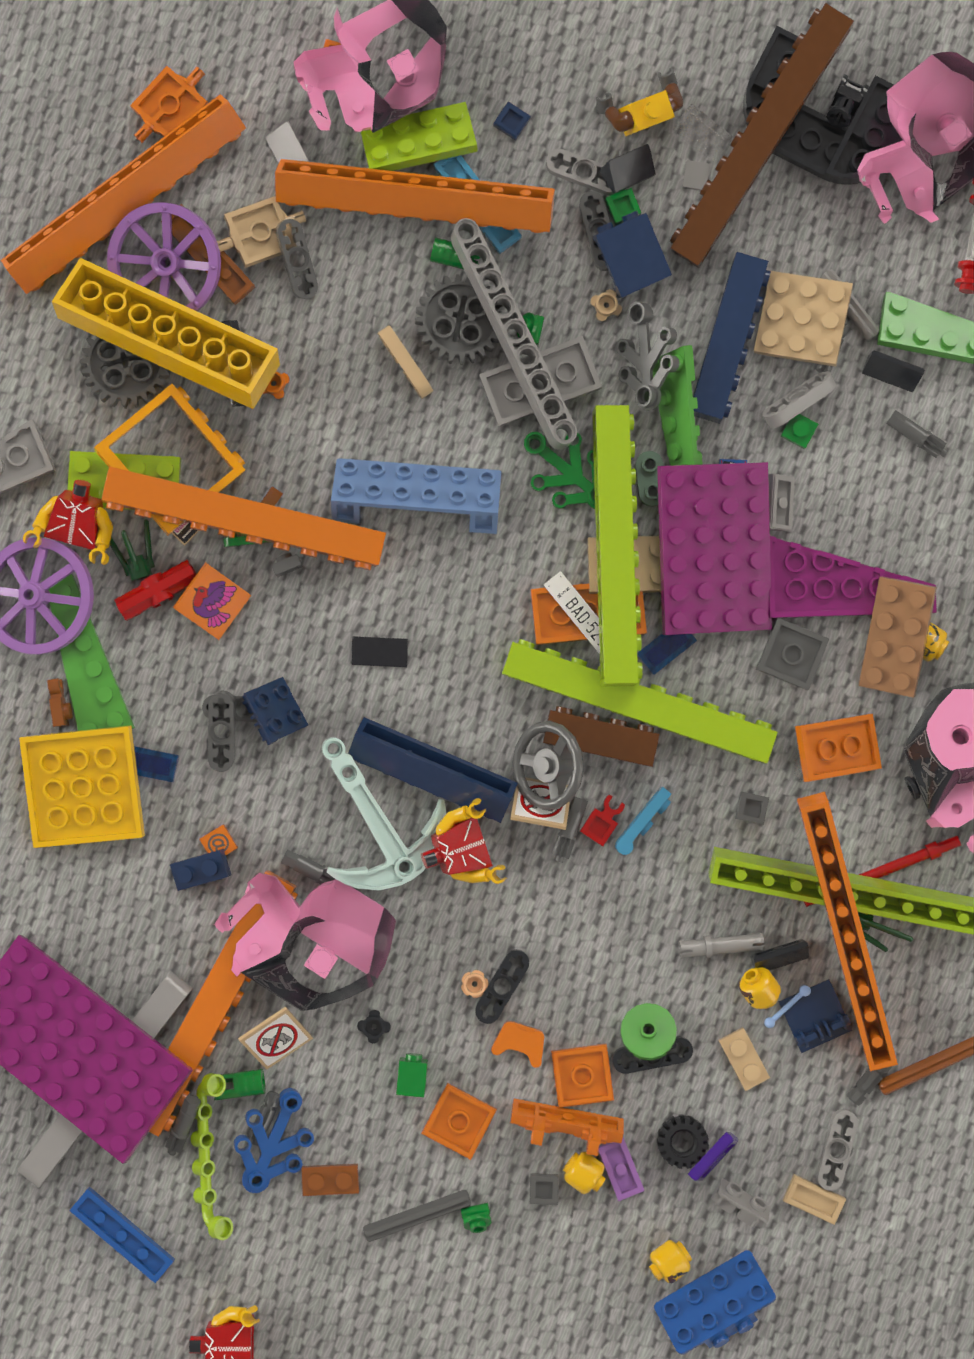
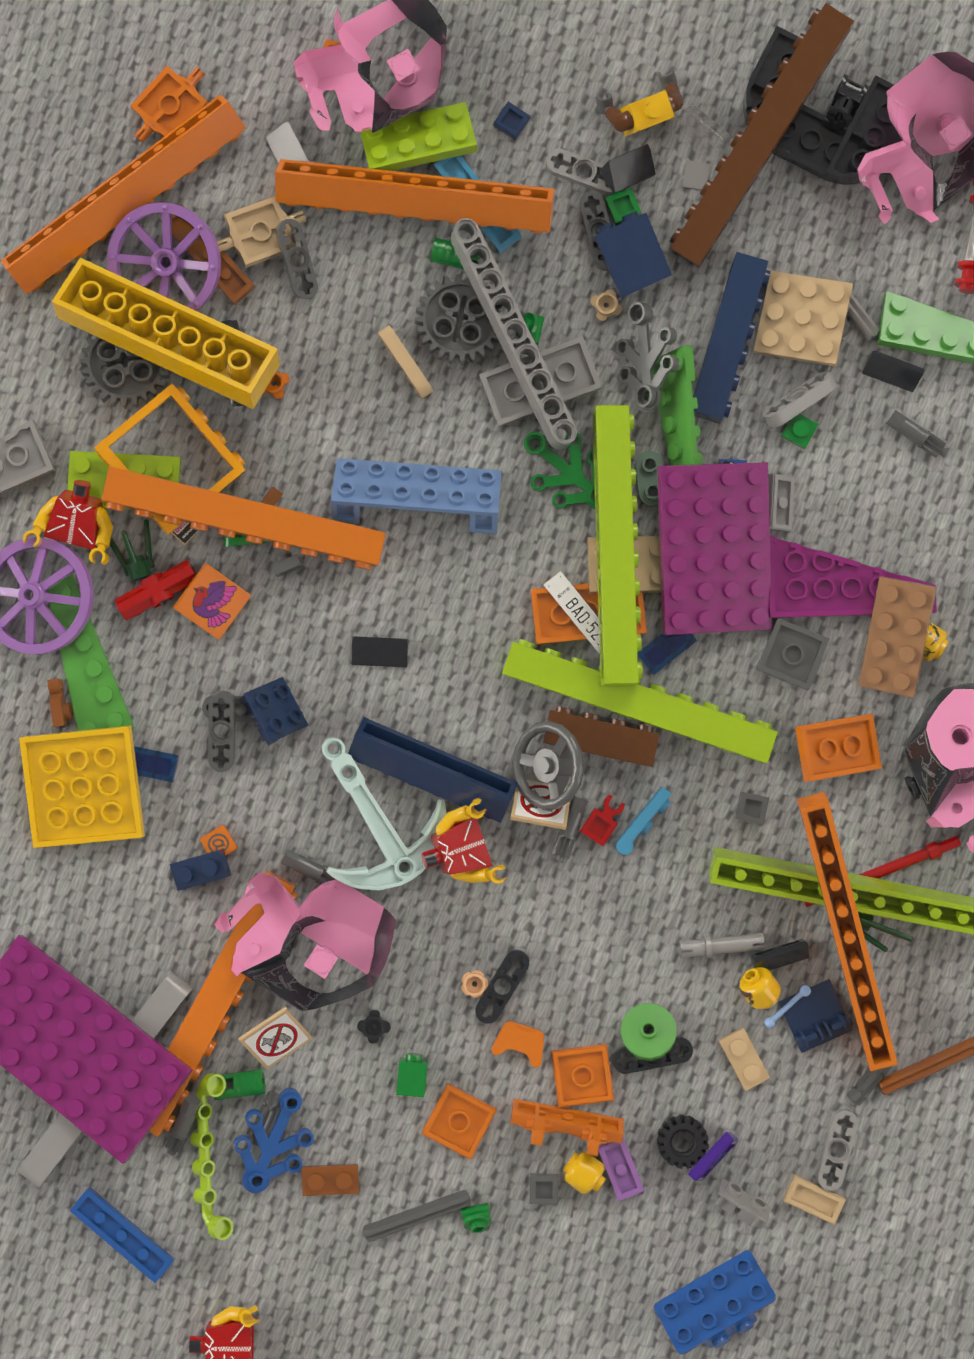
(670, 1261): yellow head -> none

